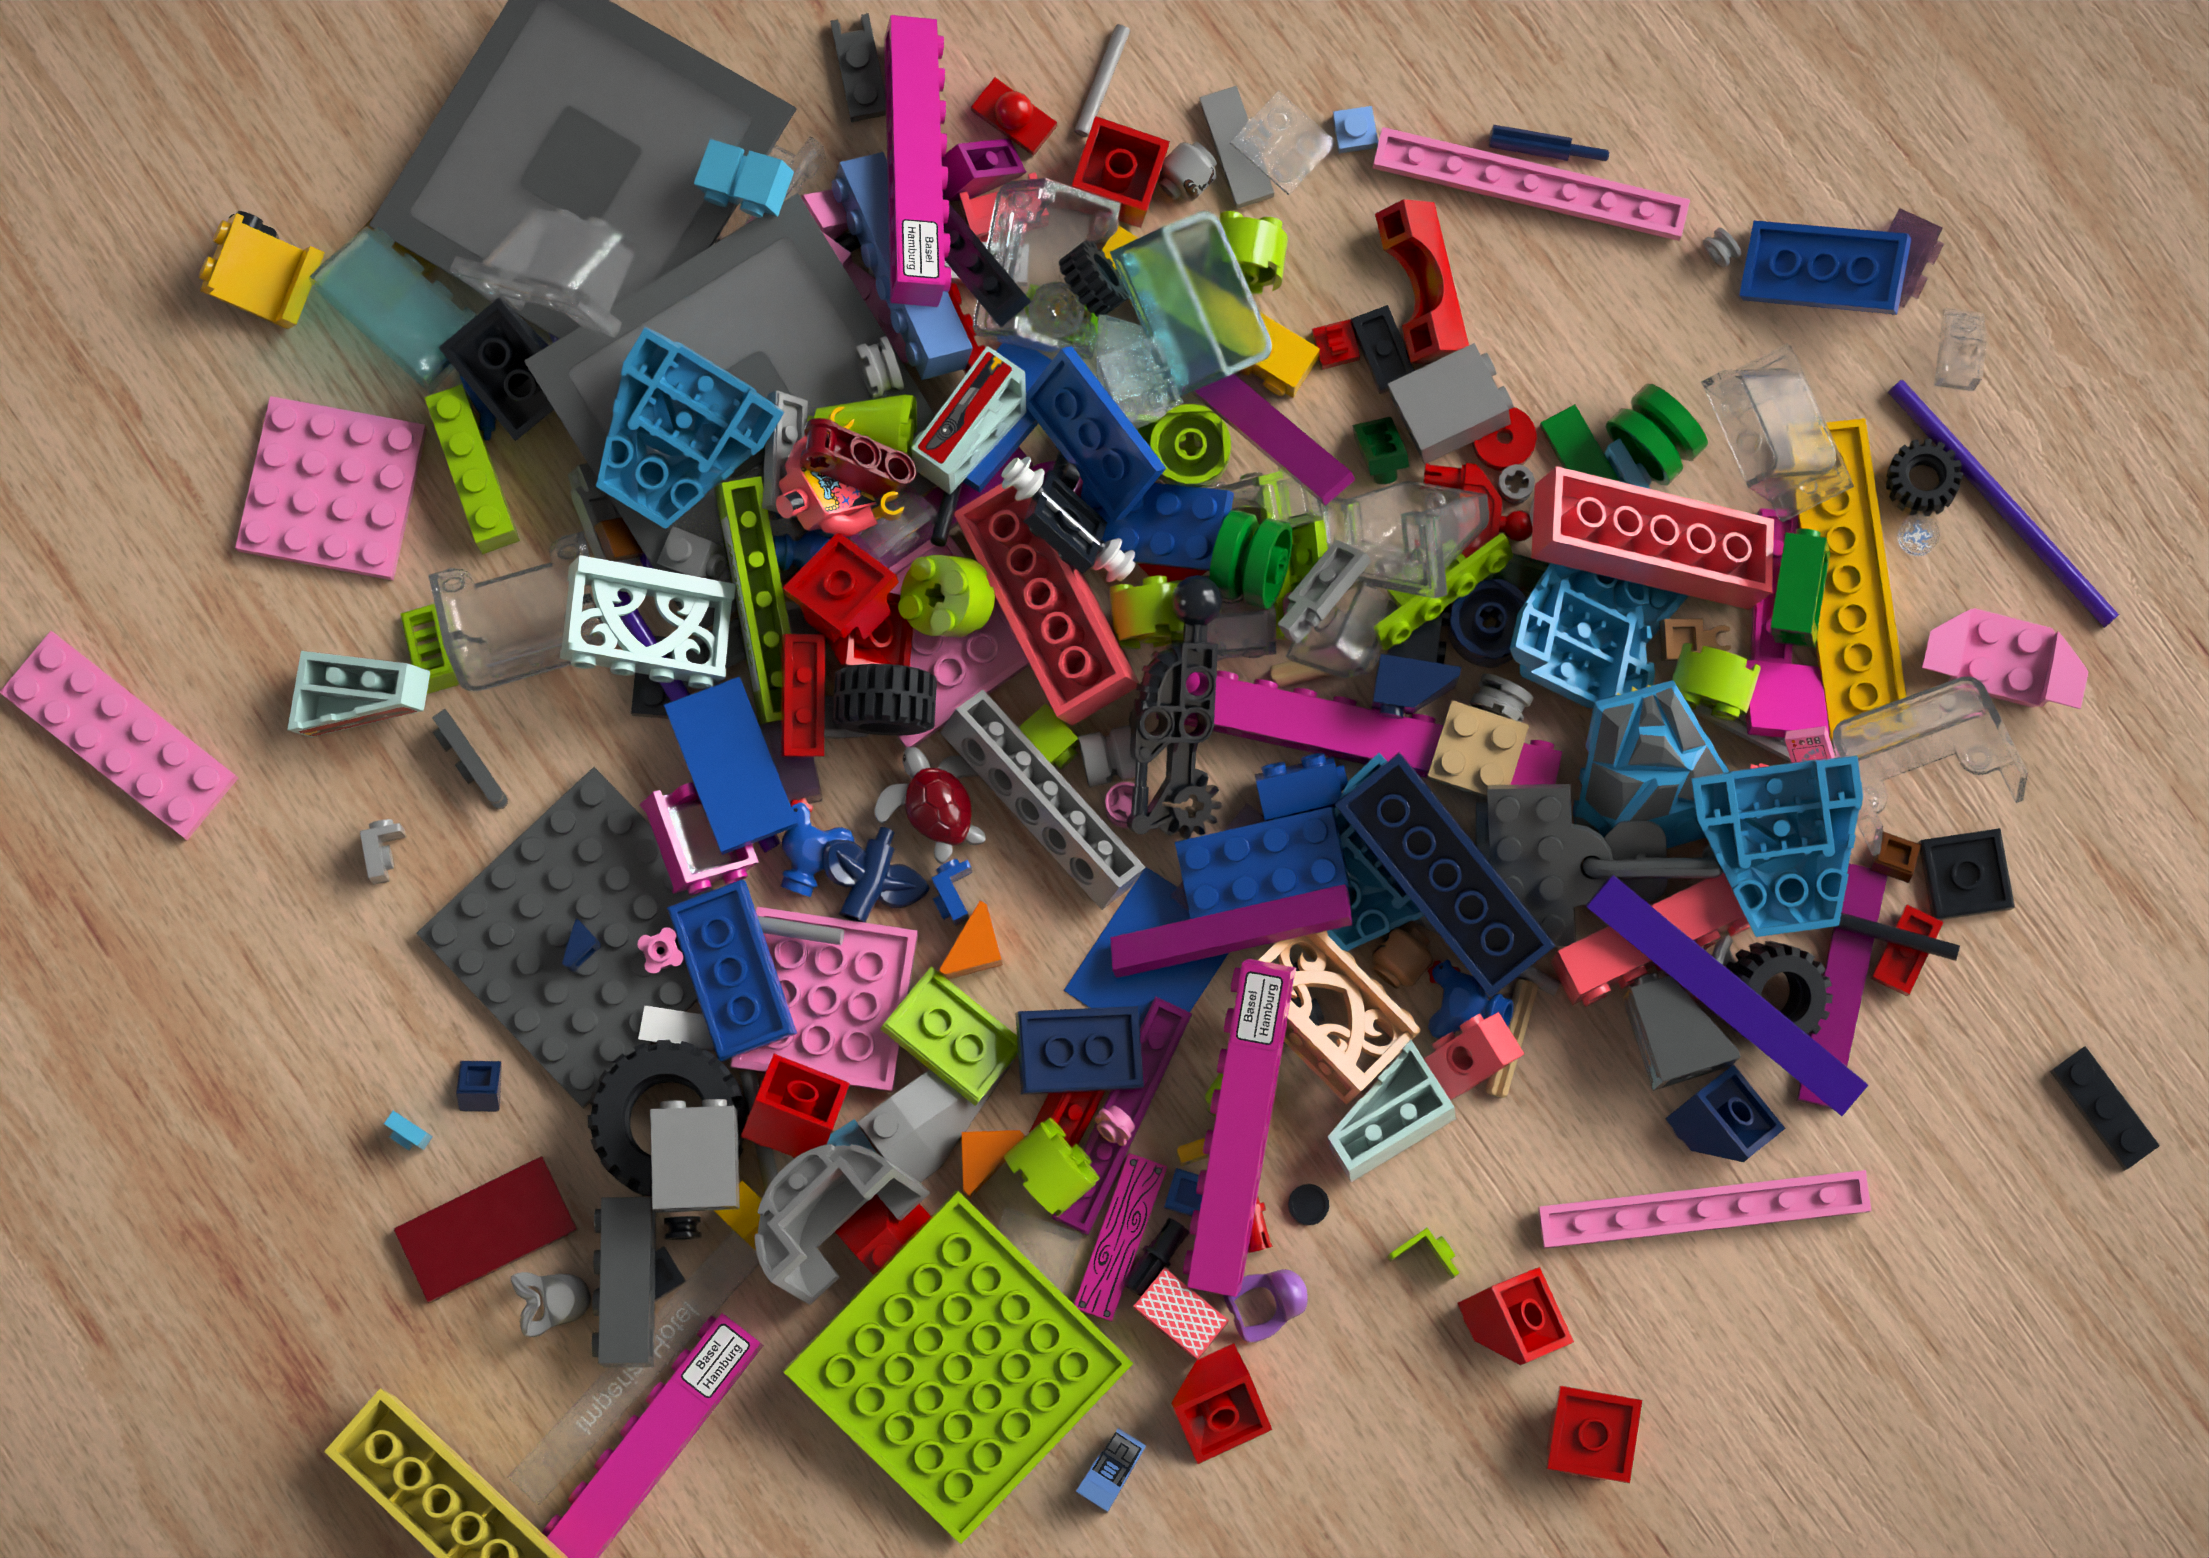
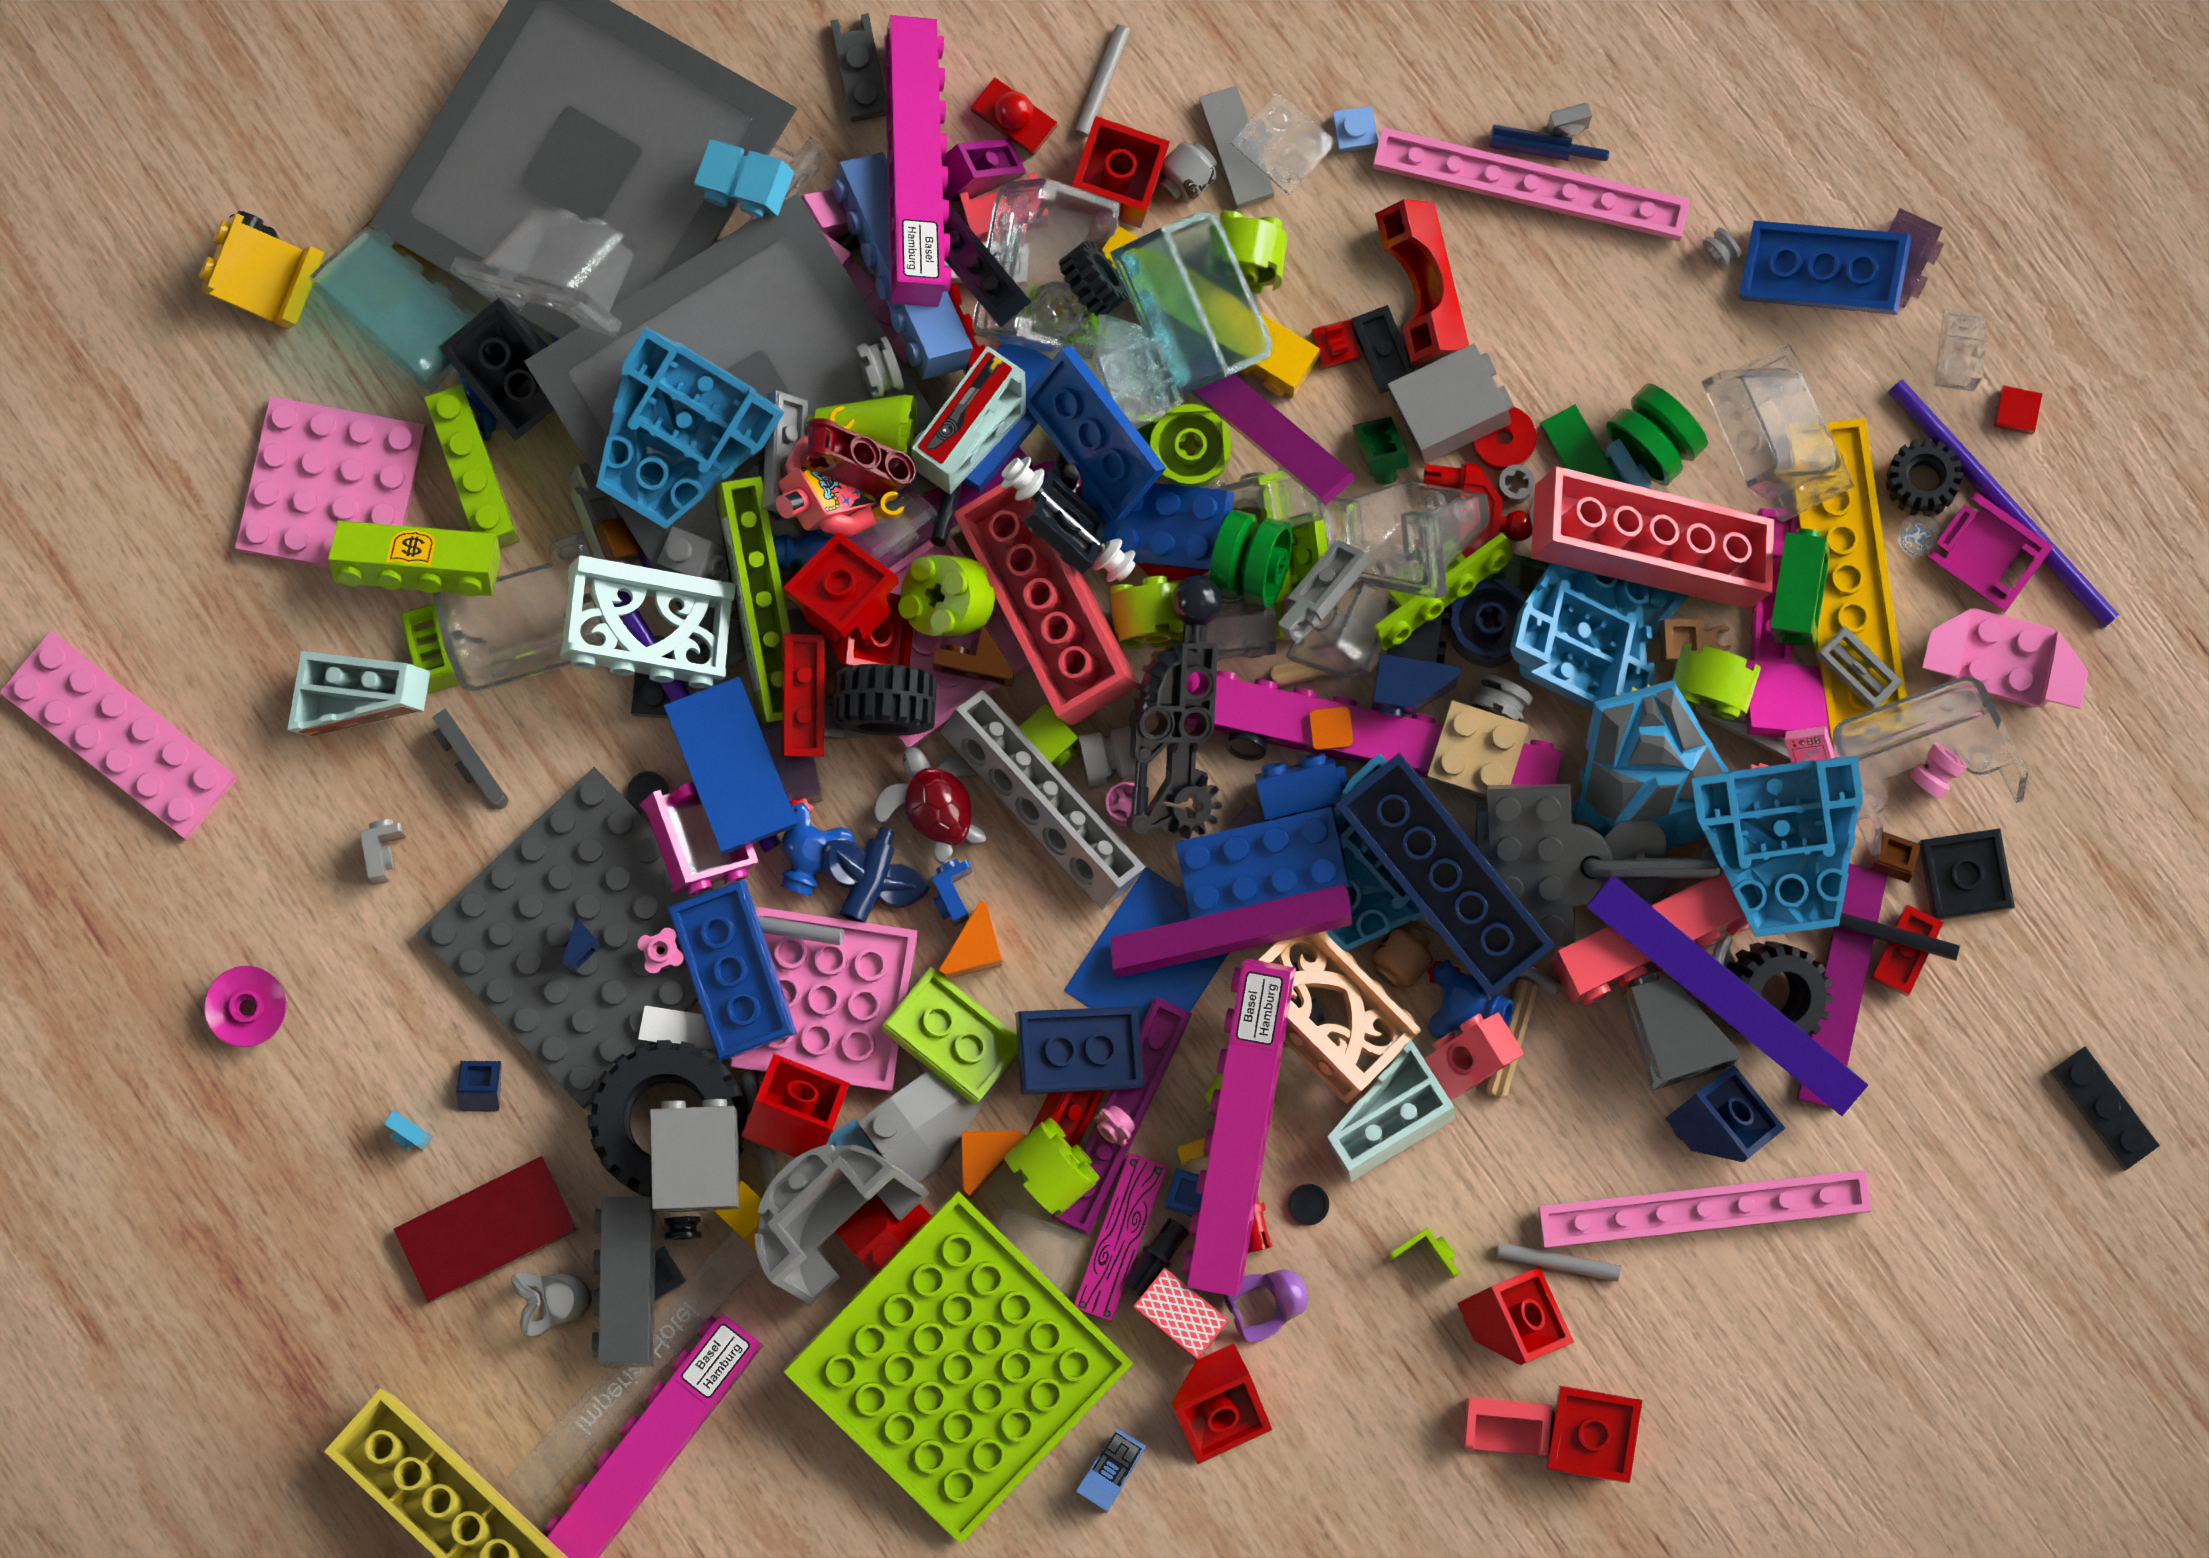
(227, 997): none -> dark pink dish
(414, 558): none -> lime brick
(643, 785): none -> black piece
(986, 666): none -> reddish brown slope
(1247, 746): none -> black piece
(1331, 728): none -> orange piece
(1507, 1426): none -> coral panel
(1558, 1262): none -> light grey bar
(1570, 120): none -> light grey tile
(1847, 679): none -> light grey tile
(1940, 768): none -> bright pink wheel
(1984, 547): none -> dark pink container
(2018, 409): none -> red tile

